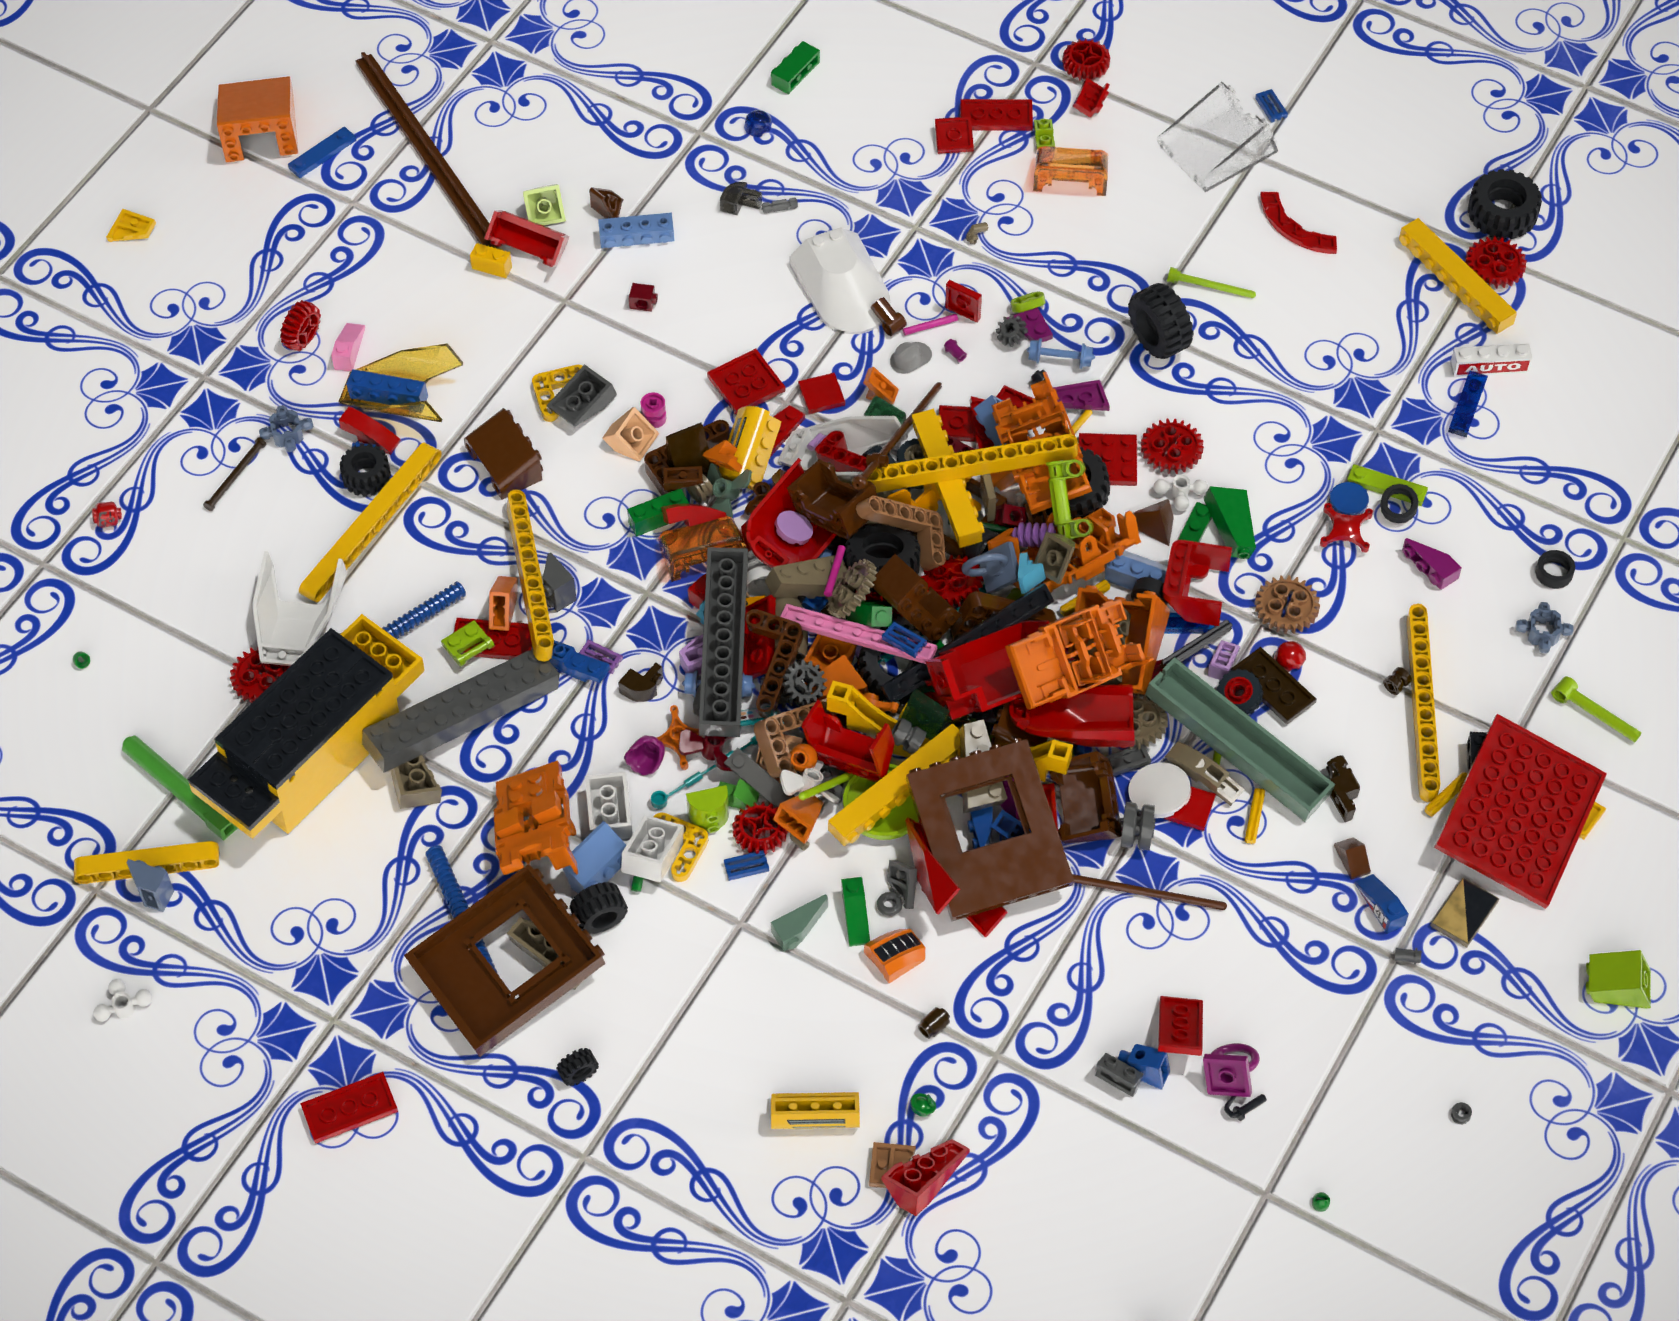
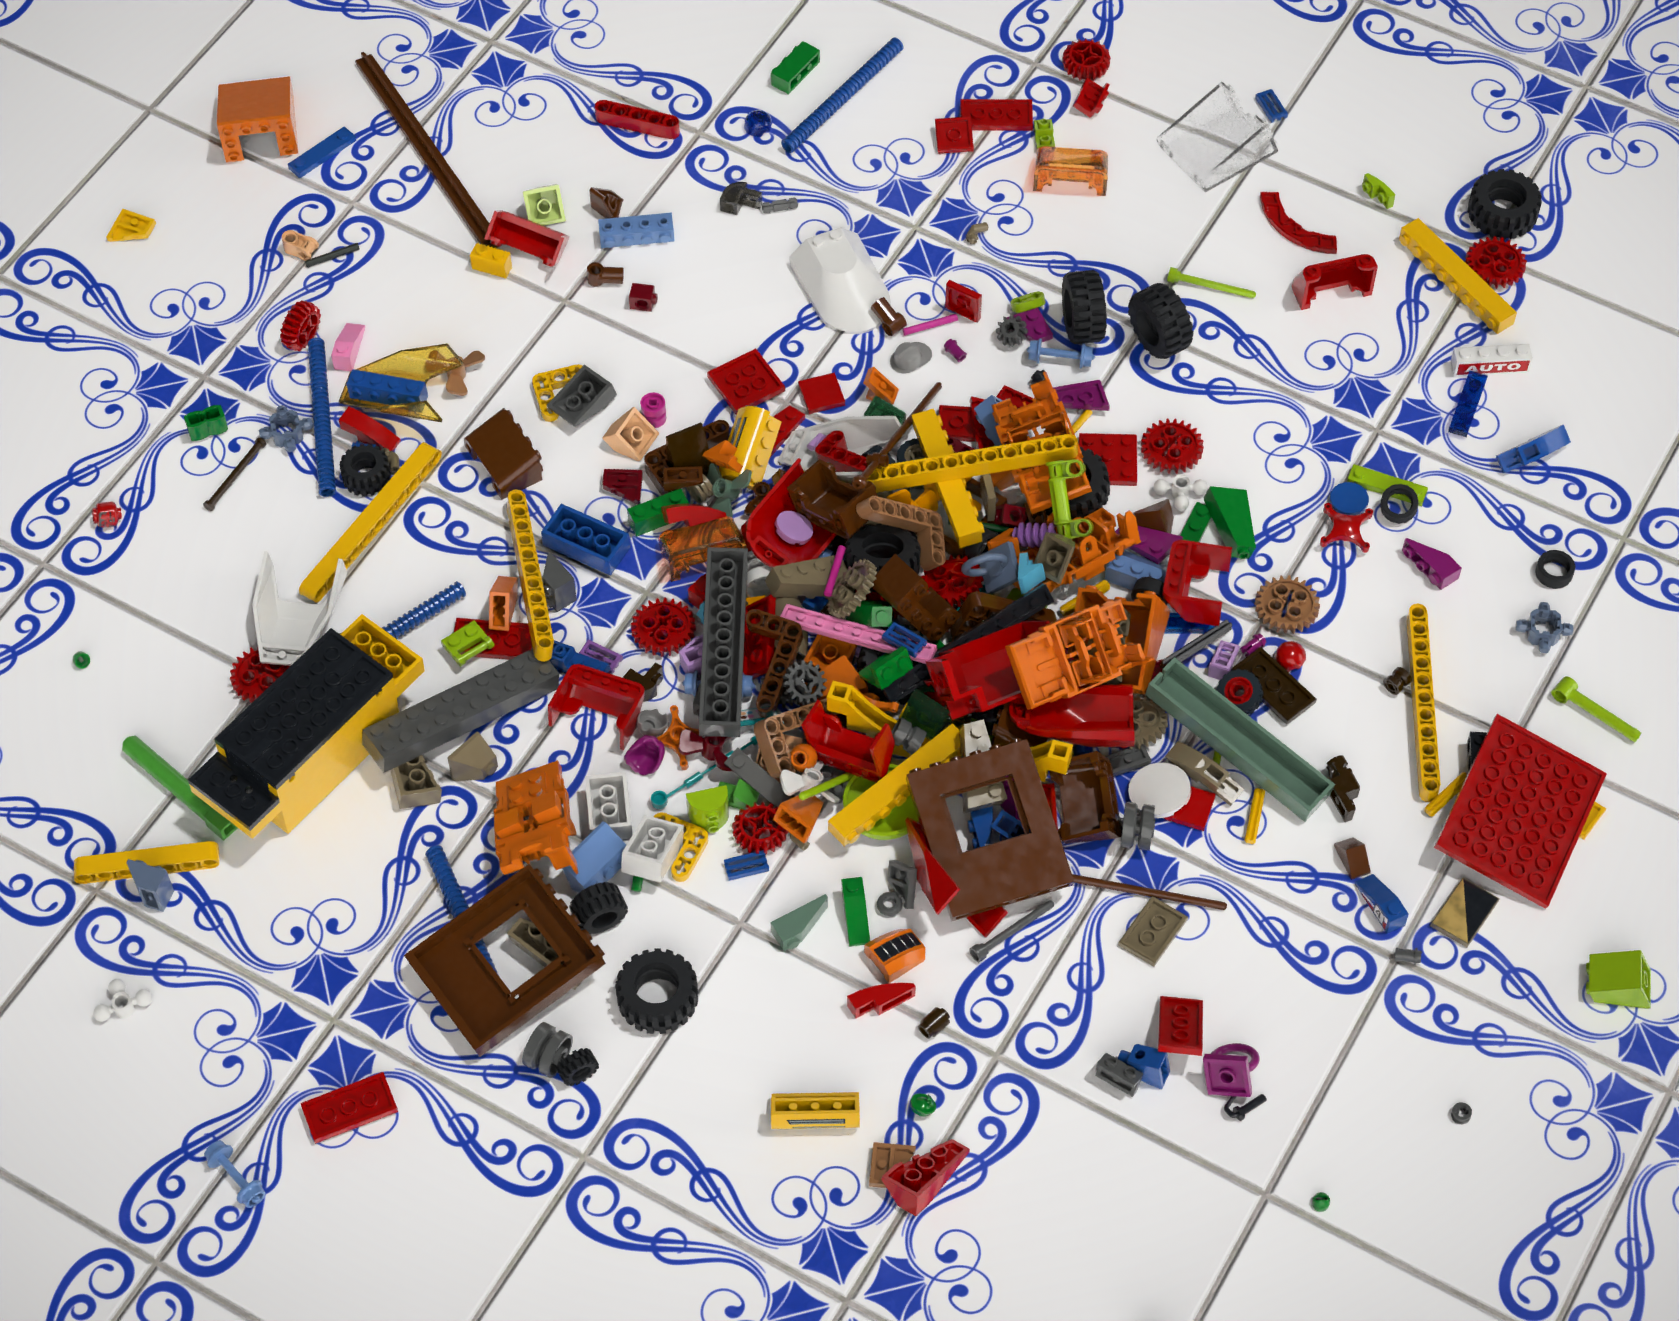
(206, 422): none -> green brick
(250, 1193): none -> medium blue piece
(299, 244): none -> light nougat piece
(321, 417): none -> blue piece
(331, 255): none -> pearl dark grey bar
(393, 460): none -> dark tan arm
(455, 381): none -> medium nougat piece
(472, 760): none -> dark tan slope
(546, 1049): none -> dark grey wheel
(585, 539): none -> blue brick
(598, 274): none -> reddish brown piece
(599, 692): none -> red windscreen
(624, 483): none -> dark red wing
(637, 119): none -> red beam
(652, 722): none -> light grey hair
(657, 1015): none -> black tyre
(663, 626): none -> red gear
(842, 95): none -> blue piece
(880, 998): none -> red slope
(887, 668): none -> green bracket
(980, 951): none -> dark grey piece
(1084, 306): none -> black tyre
(1153, 931): none -> dark tan tile
(1154, 544): none -> magenta wing
(1257, 641): none -> magenta pin
(1355, 271): none -> red windscreen
(1376, 188): none -> lime slope
(1533, 449): none -> blue slope

